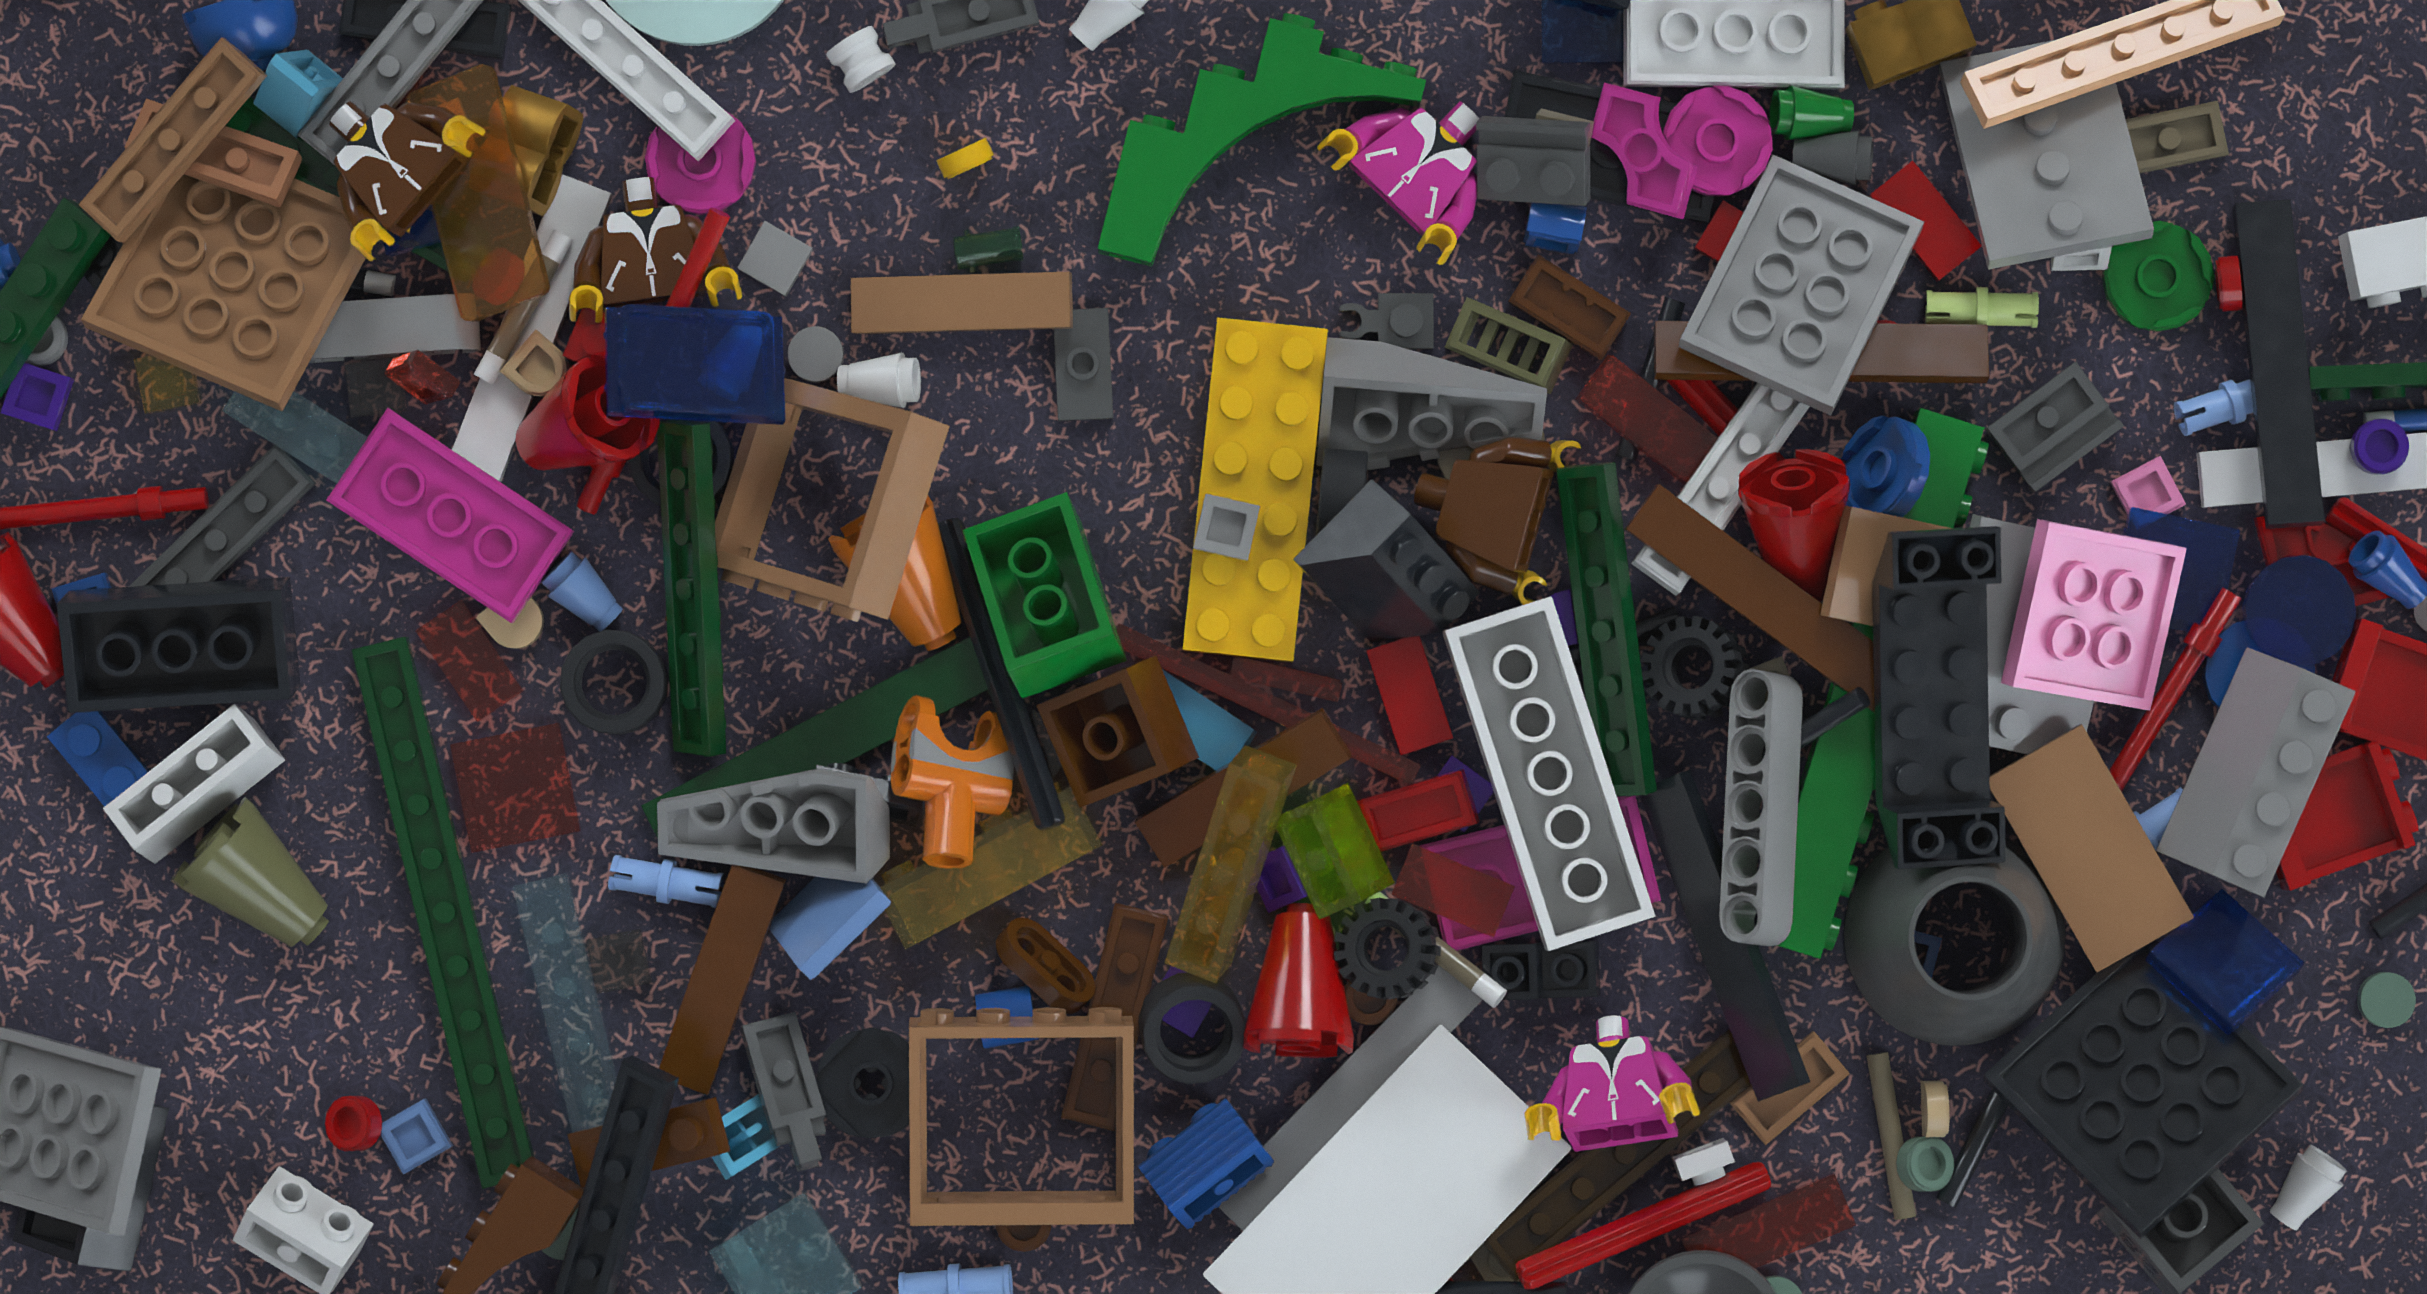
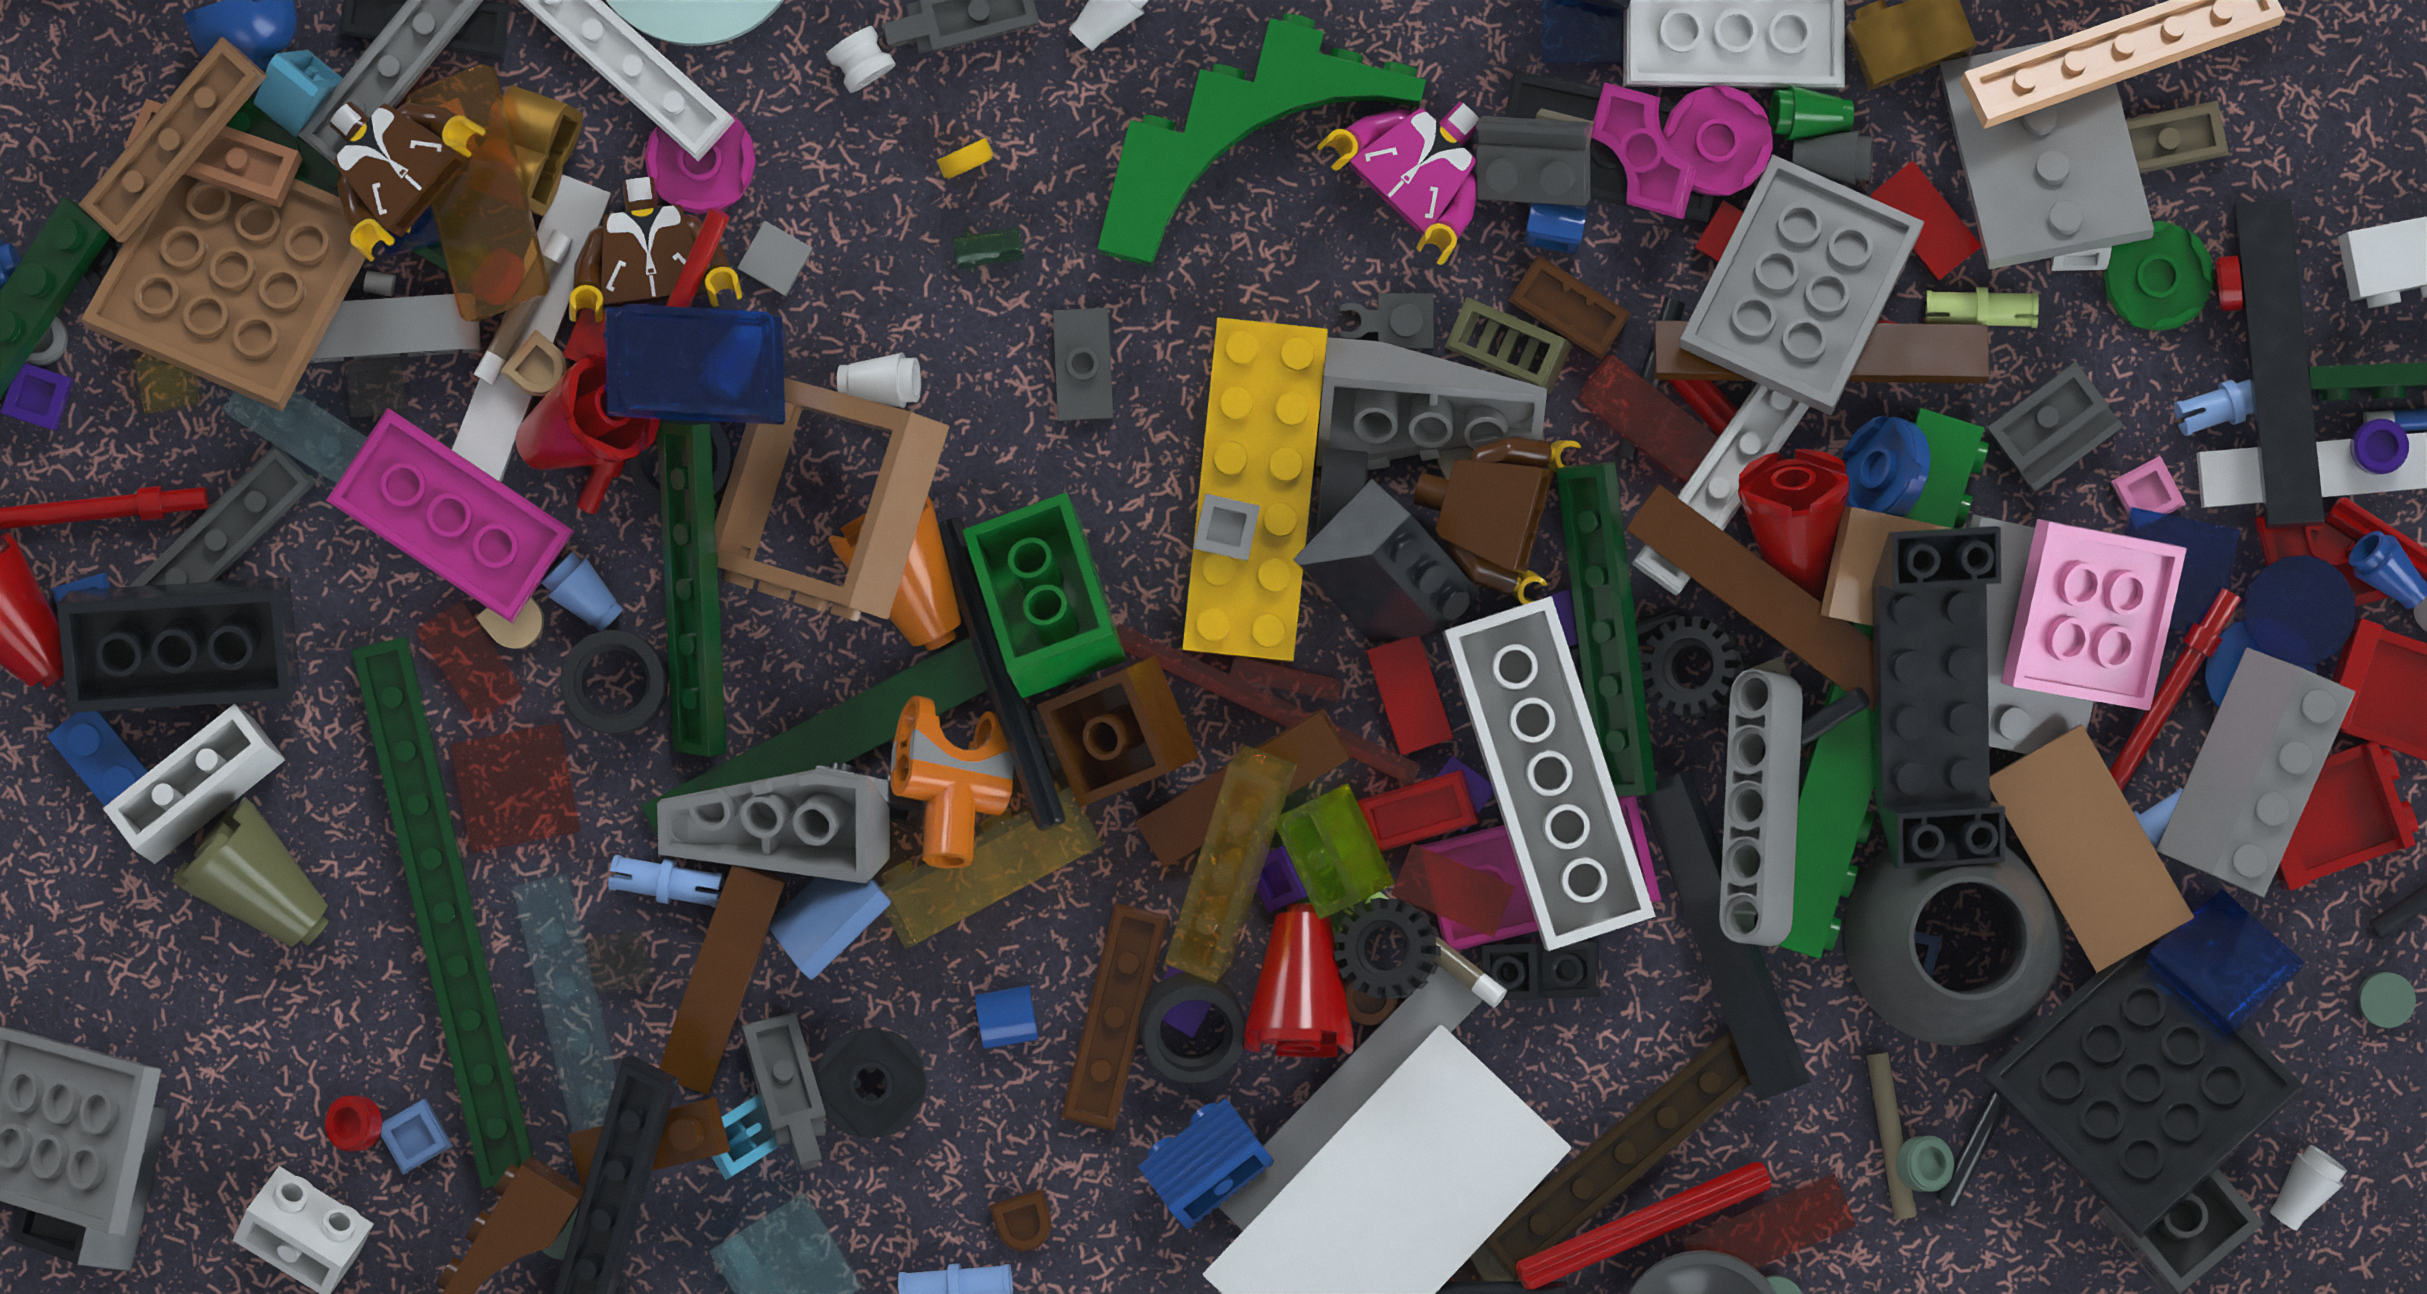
(422, 377): clear red tile -> none
(815, 354): light grey tile -> none
(961, 303): medium nougat tile -> none
(1021, 1206): medium nougat window -> none
(1045, 965): reddish brown plate -> none
(1212, 729): dark azure slope -> none
(1613, 1092): dark pink torso -> none
(1703, 1162): white plate -> none
(1776, 1113): medium nougat tile -> none
(1934, 1109): tan tile -> none

